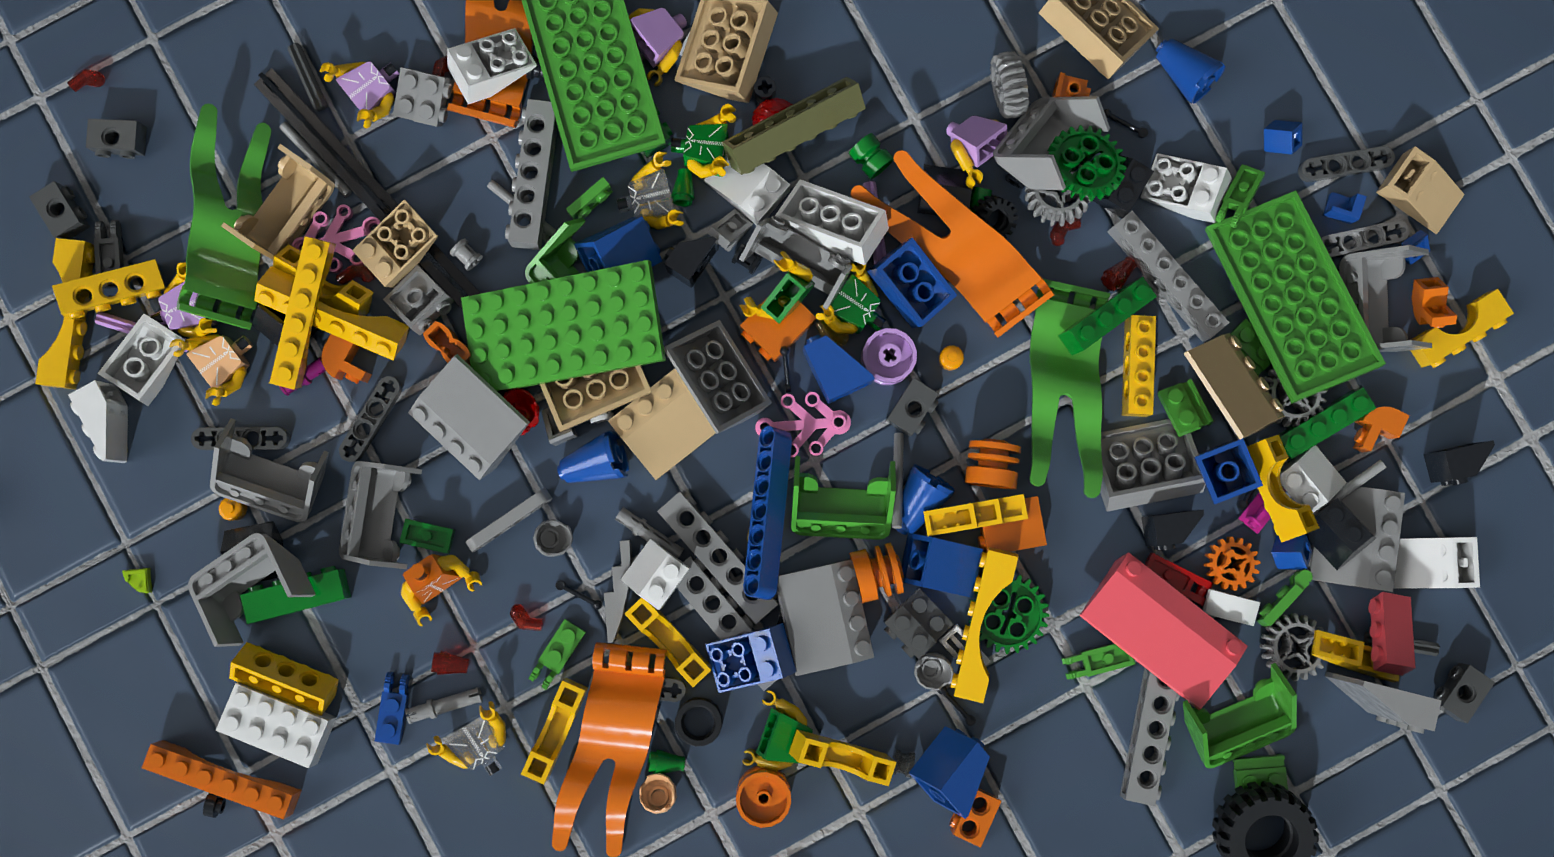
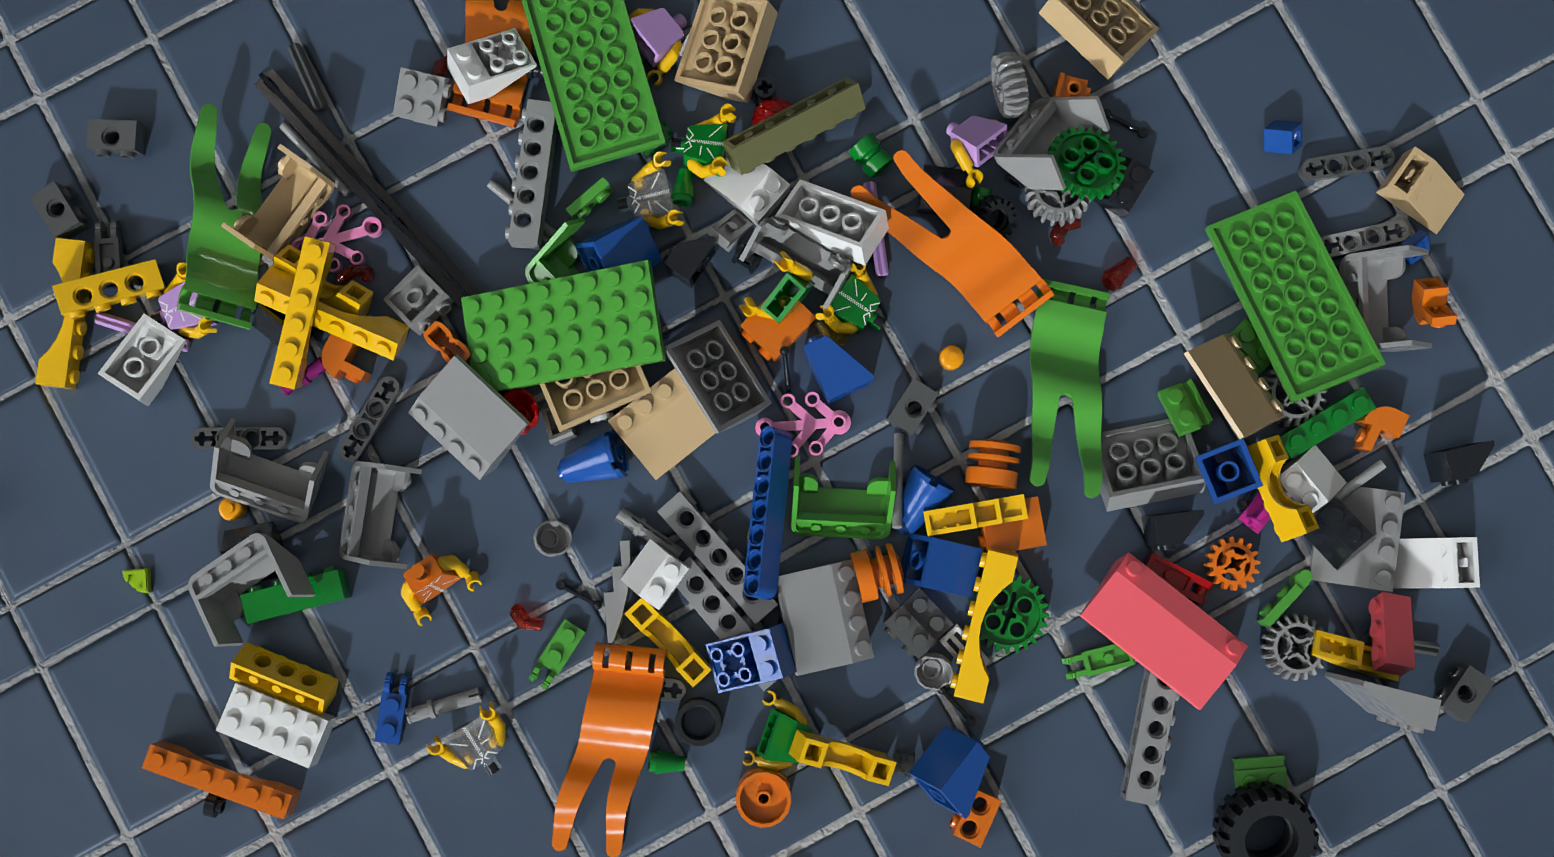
(86, 77): clear red arm -> none
(103, 419): white slope -> none
(218, 361): torso -> none
(365, 87): torso -> none
(396, 245): tan slope -> none
(427, 536): green plate -> none
(448, 663): clear red cone -> none
(466, 254): light grey bush -> none
(508, 520): light grey beam -> none
(555, 731): yellow arch -> none
(657, 793): light nougat hair -> none
(896, 344): lavender wheel -> none
(912, 283): blue slope -> none
(1107, 317): green arch -> none
(1138, 366): yellow brick -> none
(1168, 277): light grey brick -> none
(1187, 187): white slope -> none
(1189, 68): blue cone -> none
(1231, 607): white slope -> none
(1240, 193): bright green hinge -> none
(1246, 724): bright green windscreen -> none
(1293, 553): blue panel -> none
(1344, 208): blue panel -> none
(1482, 314): yellow arch -> none

